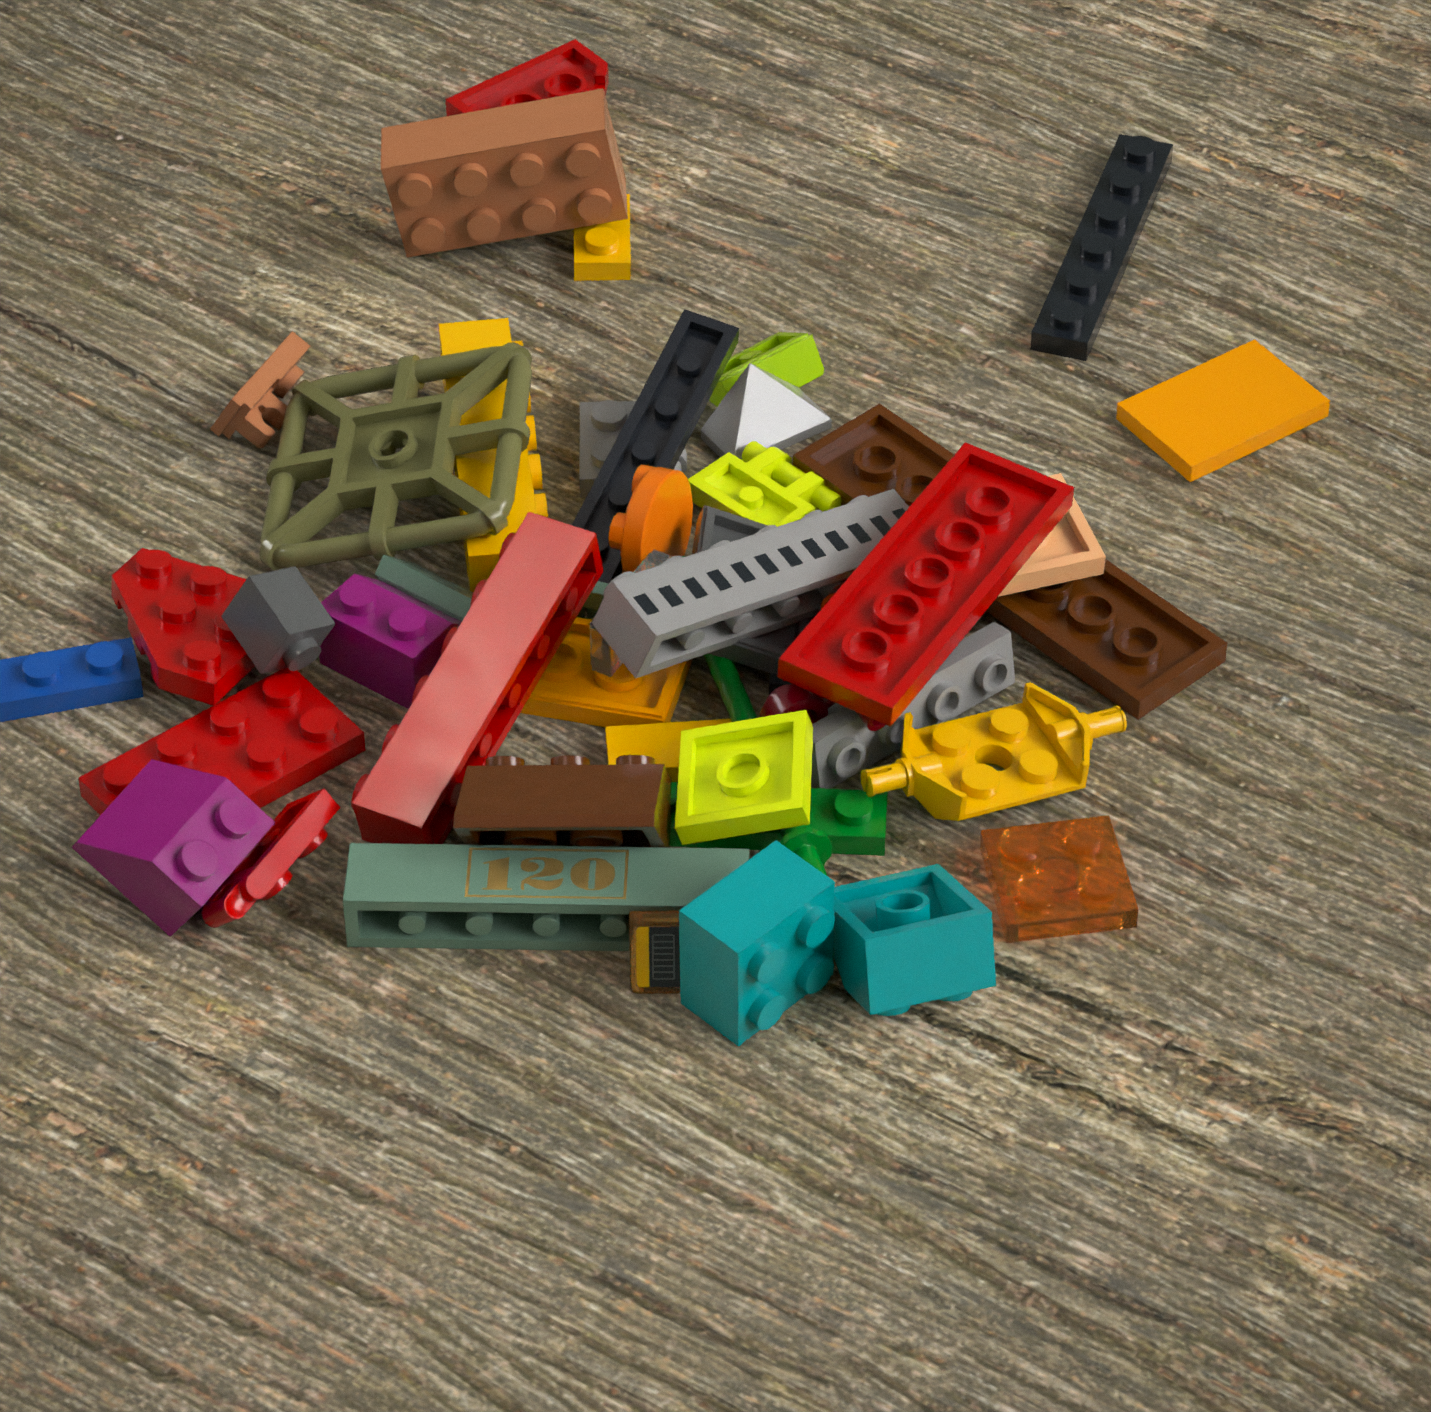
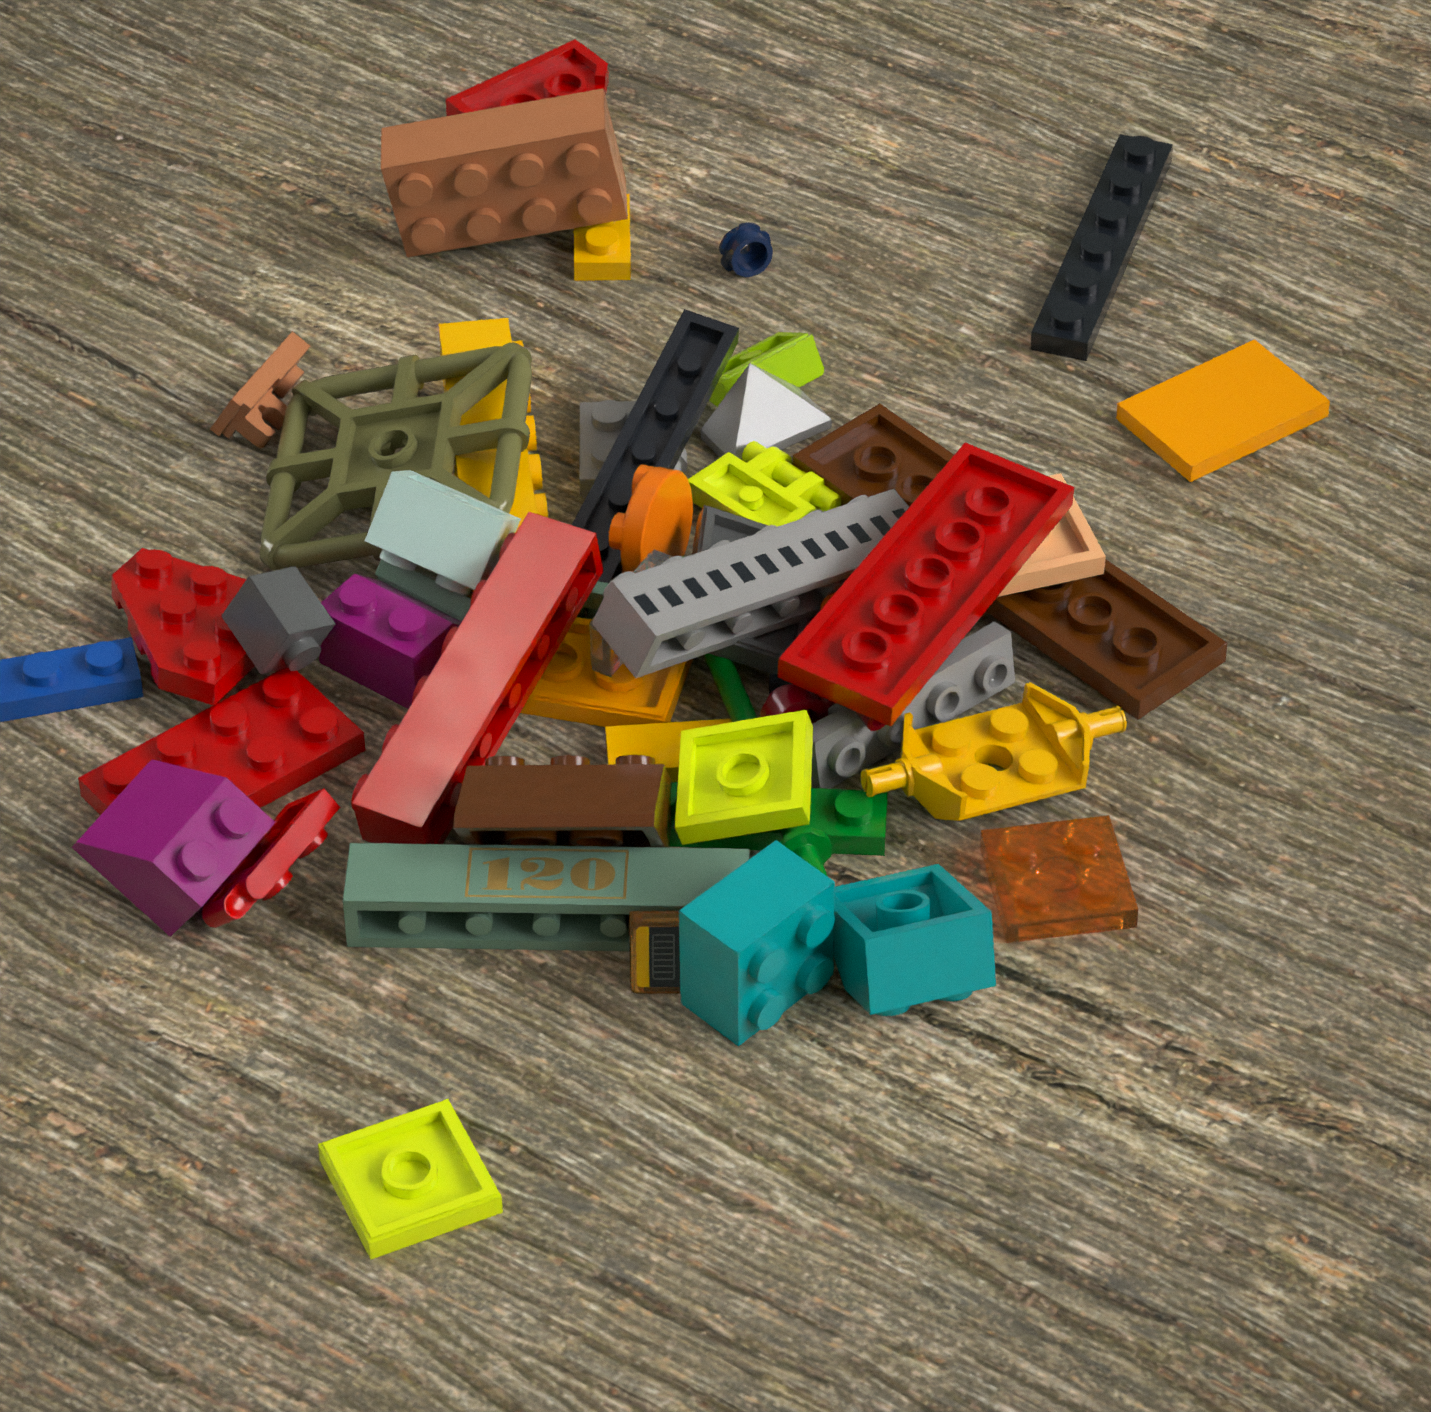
(410, 1178): none -> neon yellow tile
(439, 530): none -> light aqua brick
(753, 257): none -> dark blue plate

